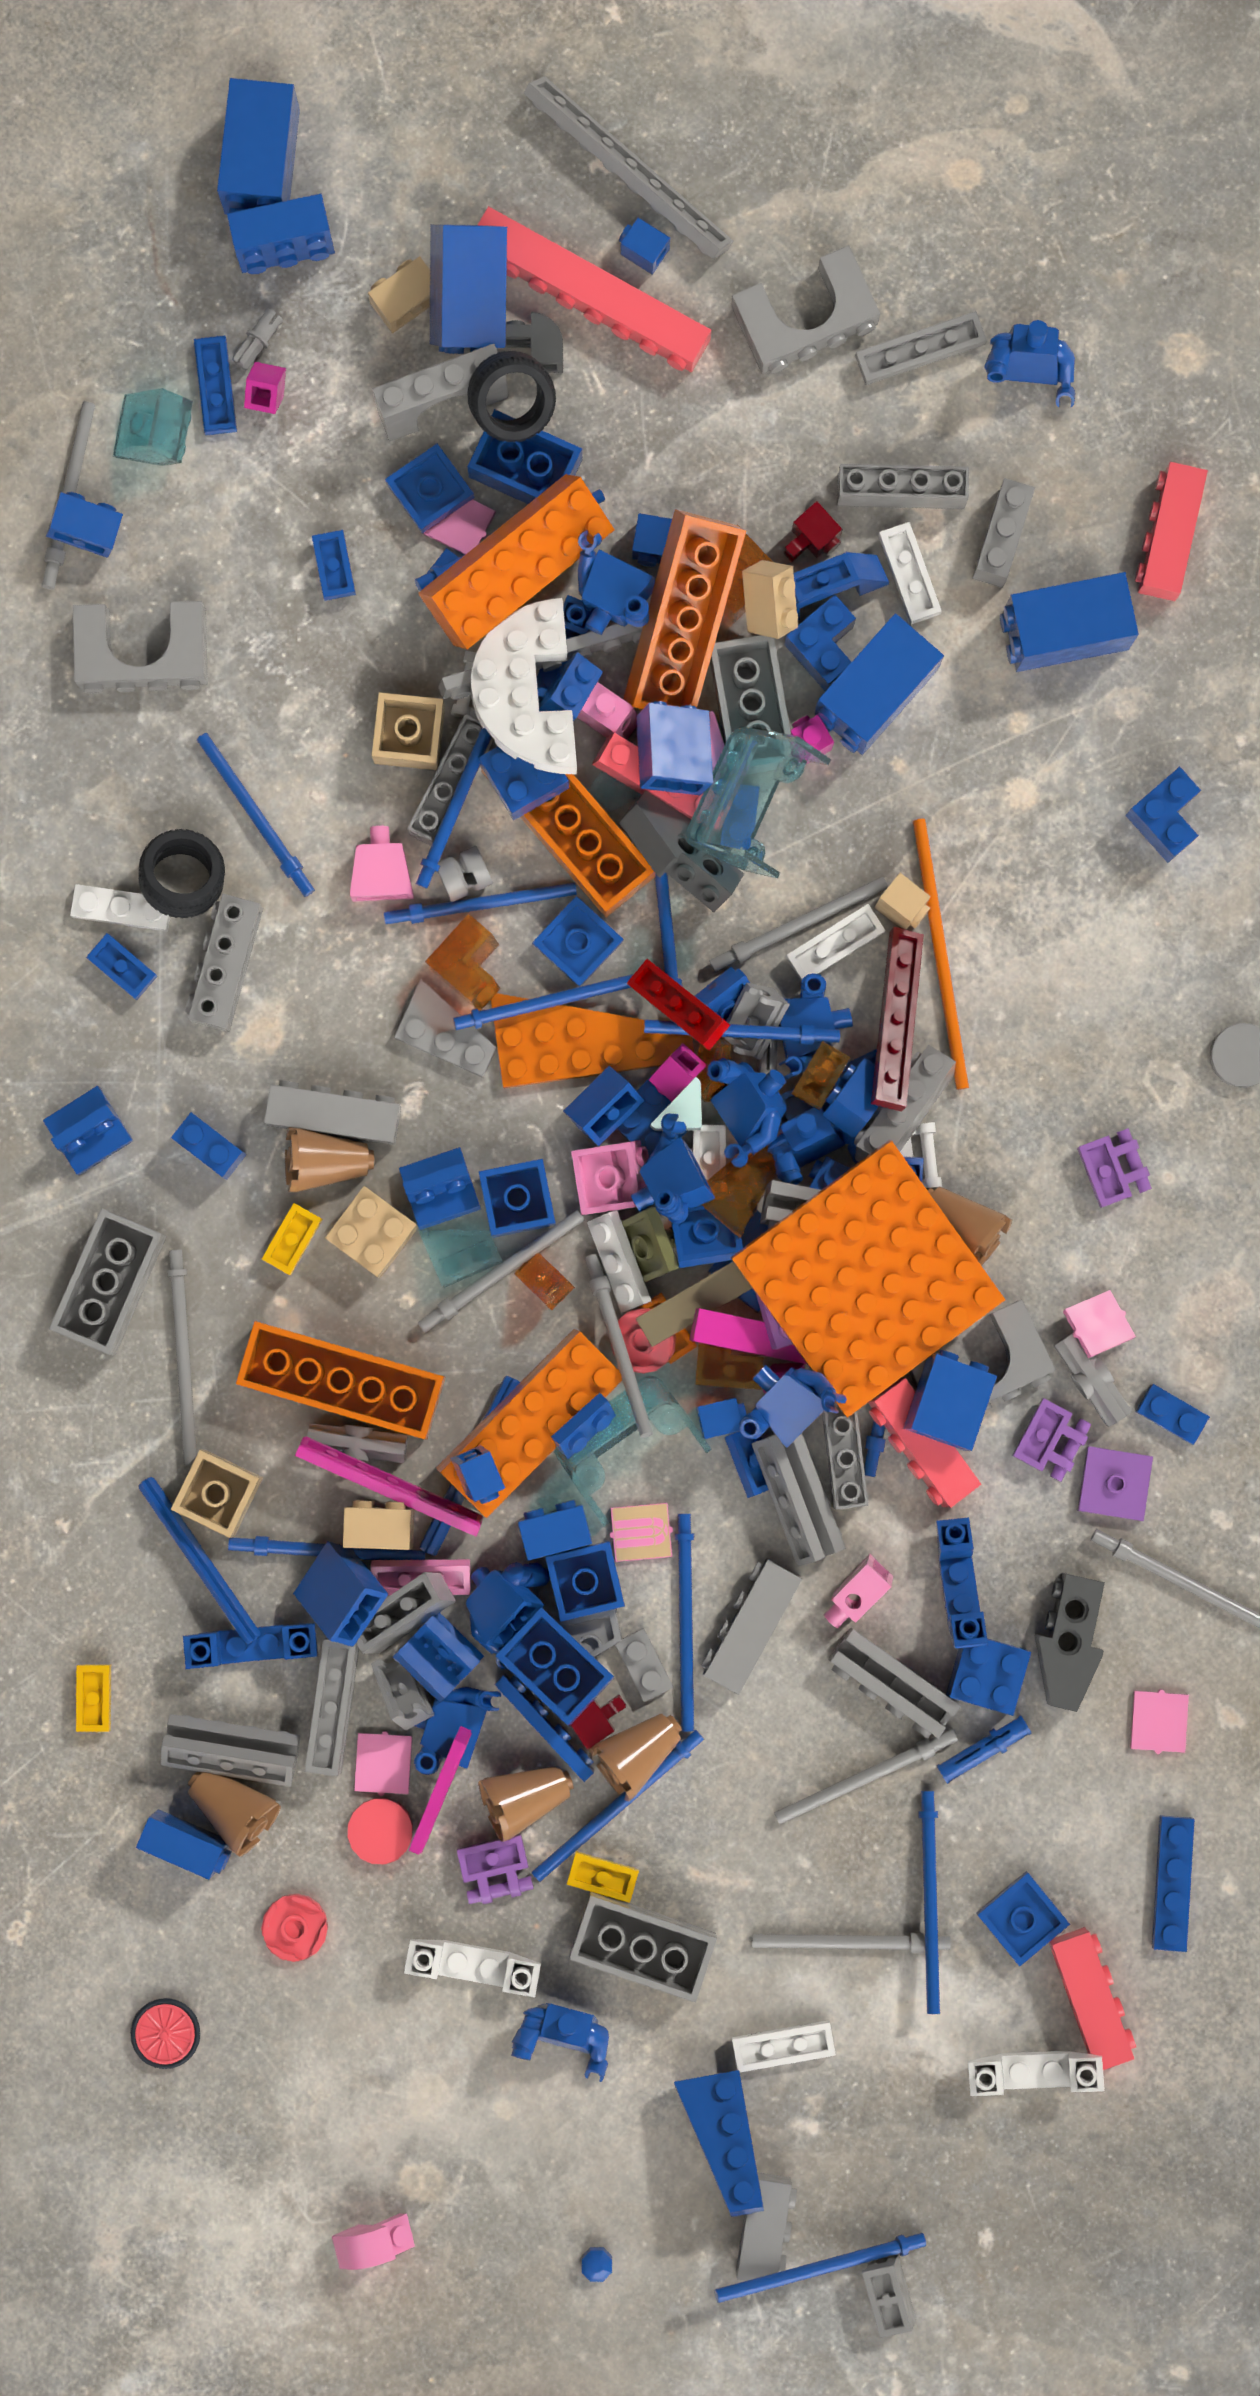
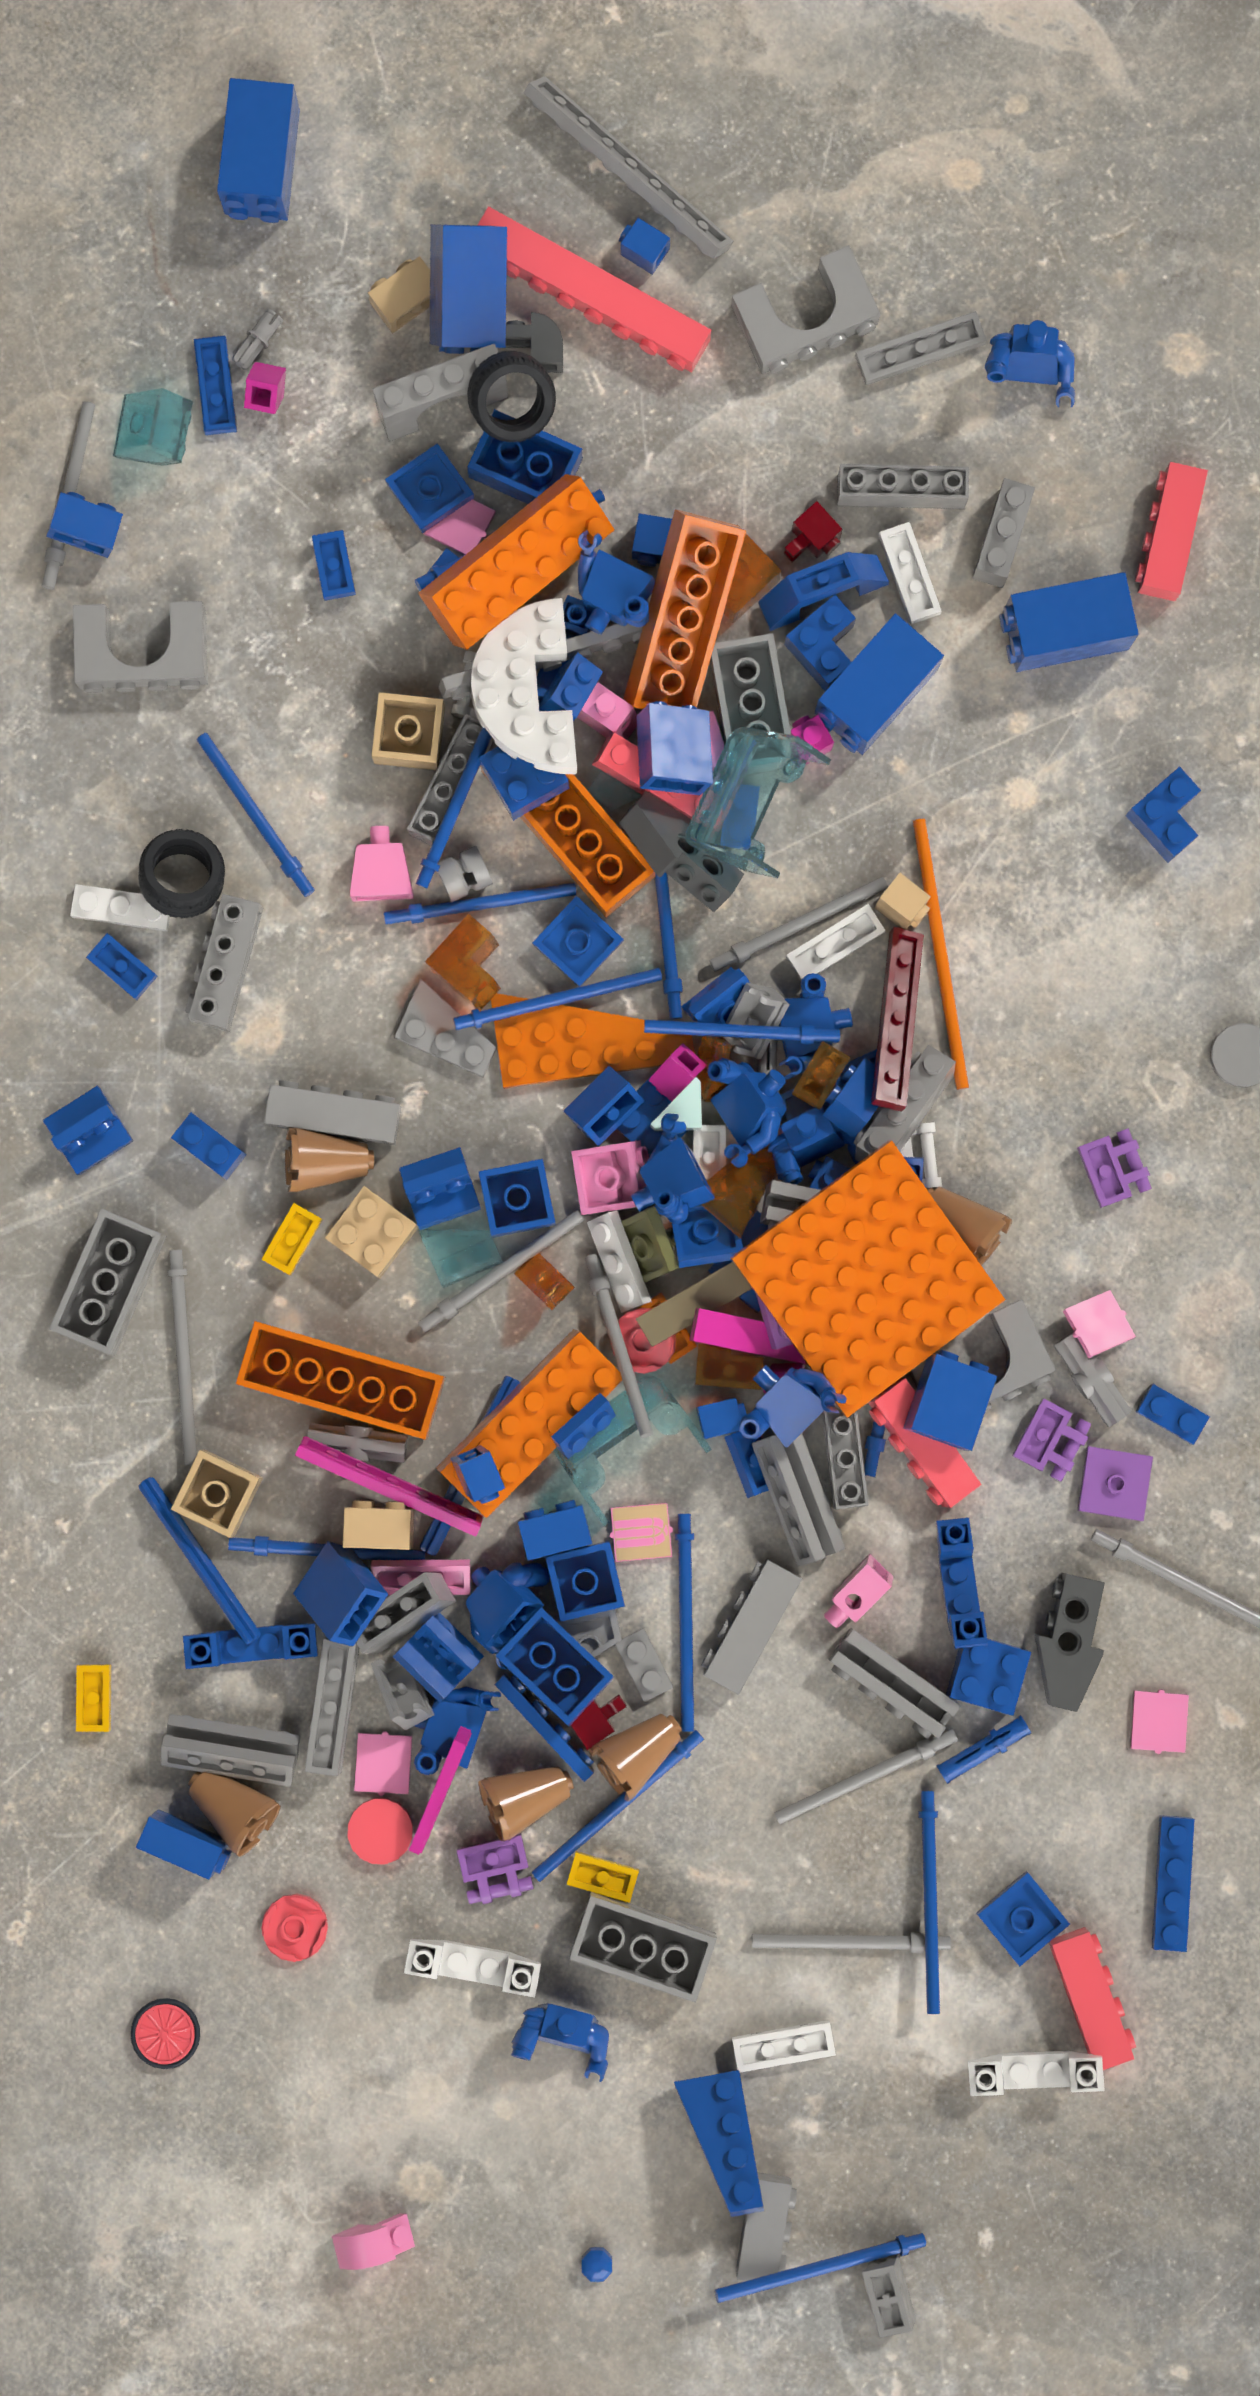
(281, 234): blue brick -> none
(678, 1004): red plate -> none
(770, 599): tan brick -> none

